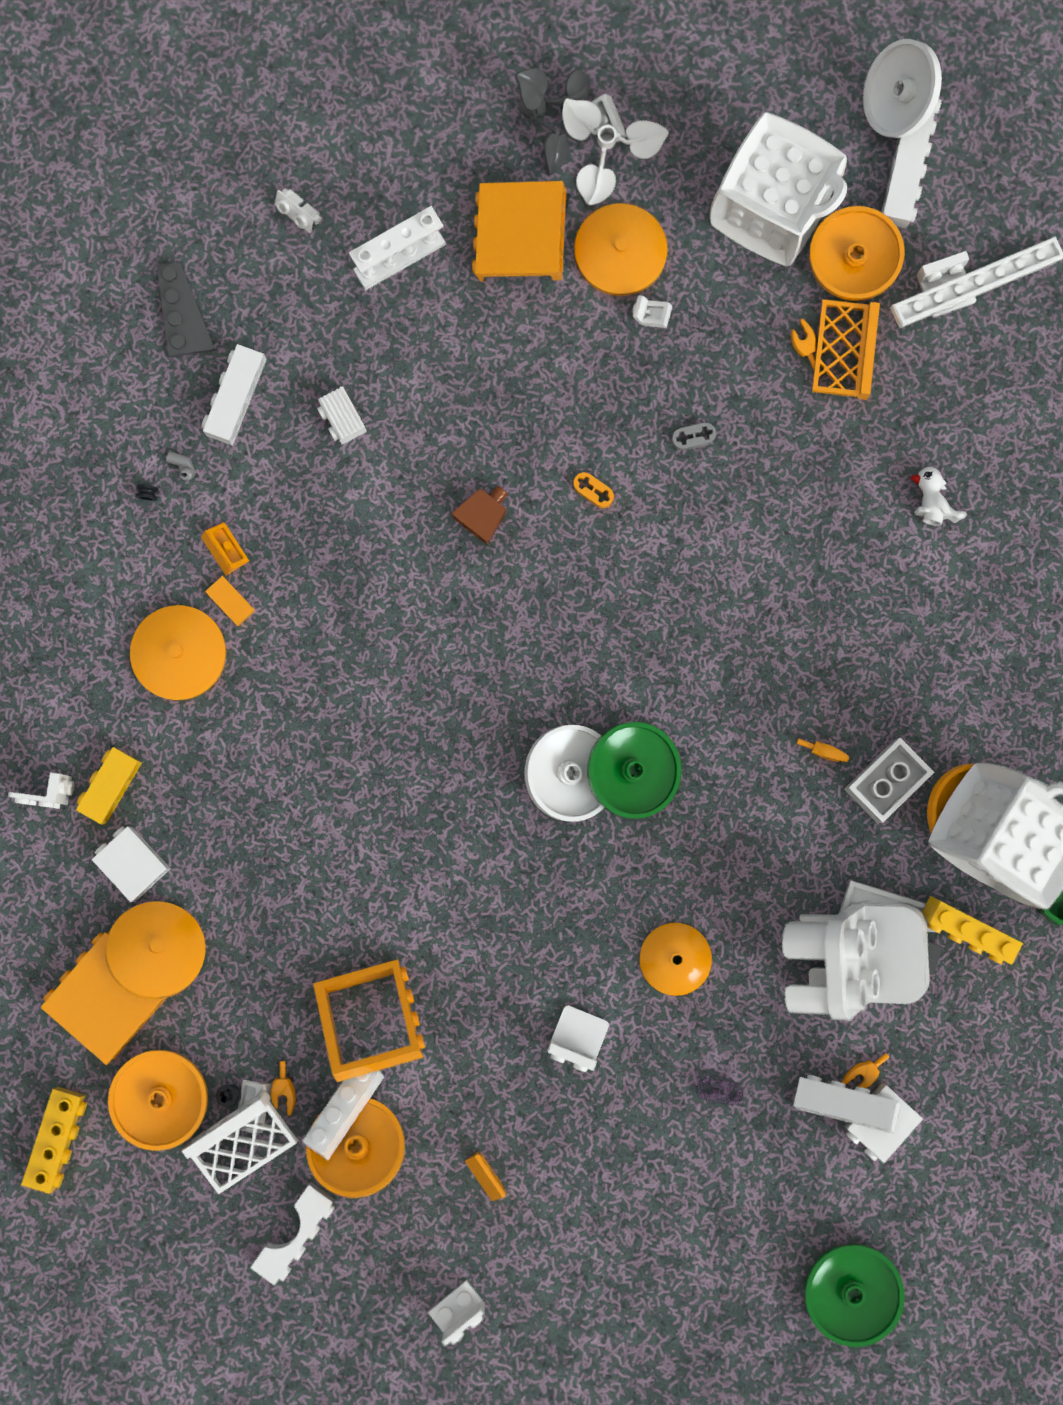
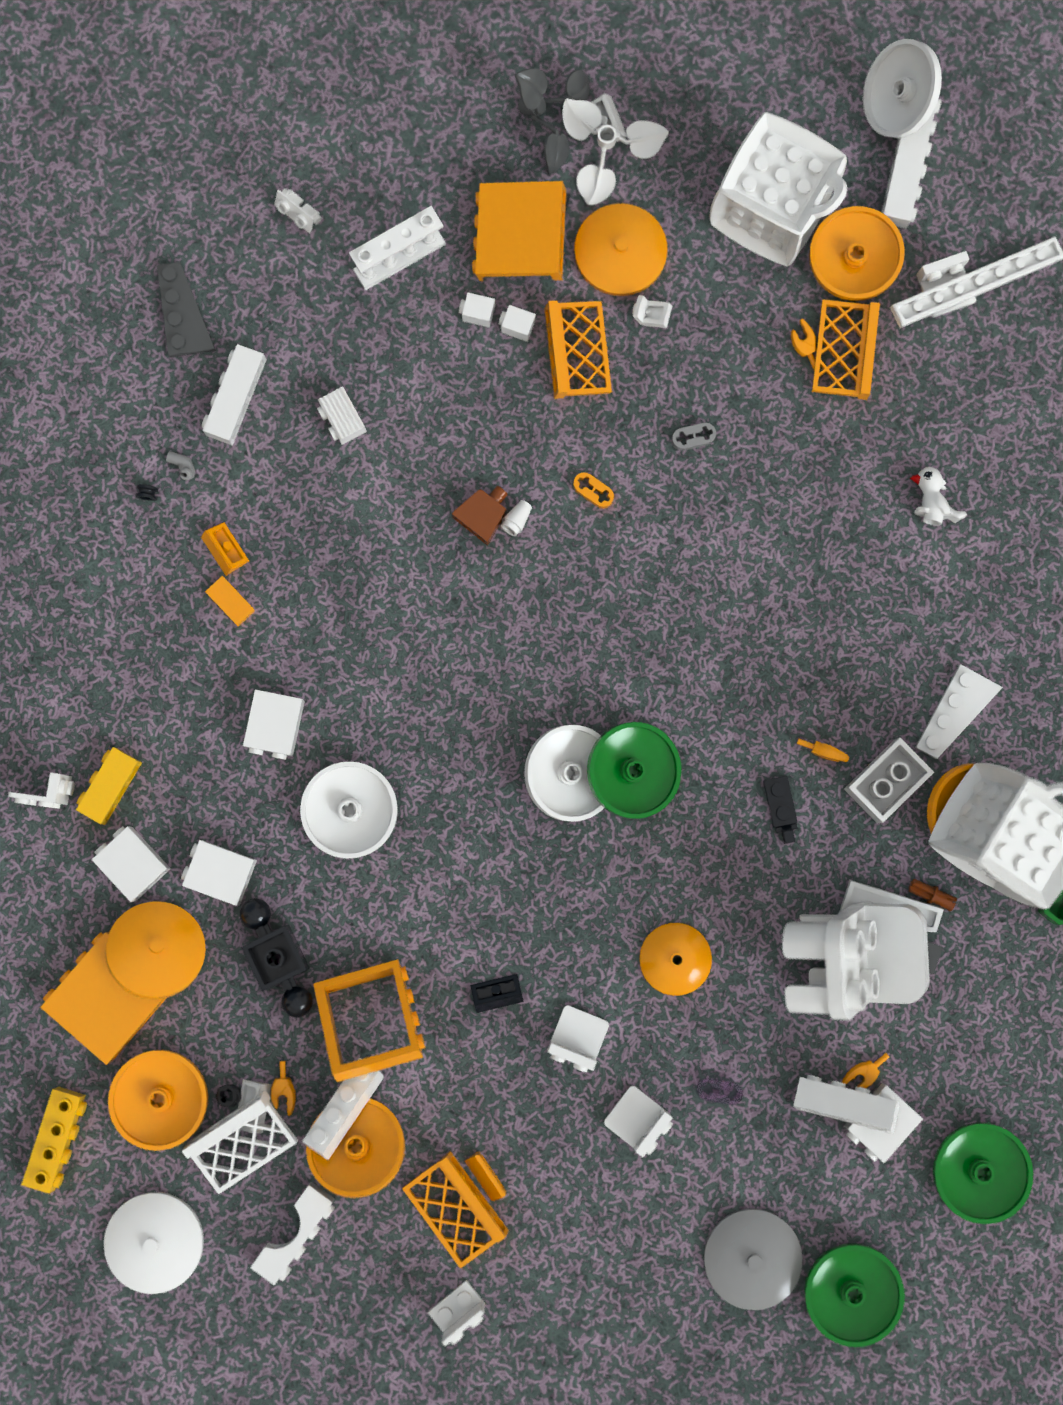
(153, 1242): none -> white dish
(178, 652): light orange dish -> none
(218, 872): none -> white brick
(273, 724): none -> white brick
(296, 1000): none -> black brick
(349, 810): none -> white dish
(472, 1197): none -> light orange fence
(477, 309): none -> white brick
(496, 993): none -> black slope
(515, 520): none -> white cone
(517, 322): none -> white brick
(558, 345): none -> light orange fence
(638, 1121): none -> white bracket
(753, 1259): none -> light grey dish
(781, 807): none -> black hinge
(932, 894): none -> dark orange axle
(959, 705): none -> white wing
(965, 927): yellow brick -> none
(983, 1173): none -> green dish

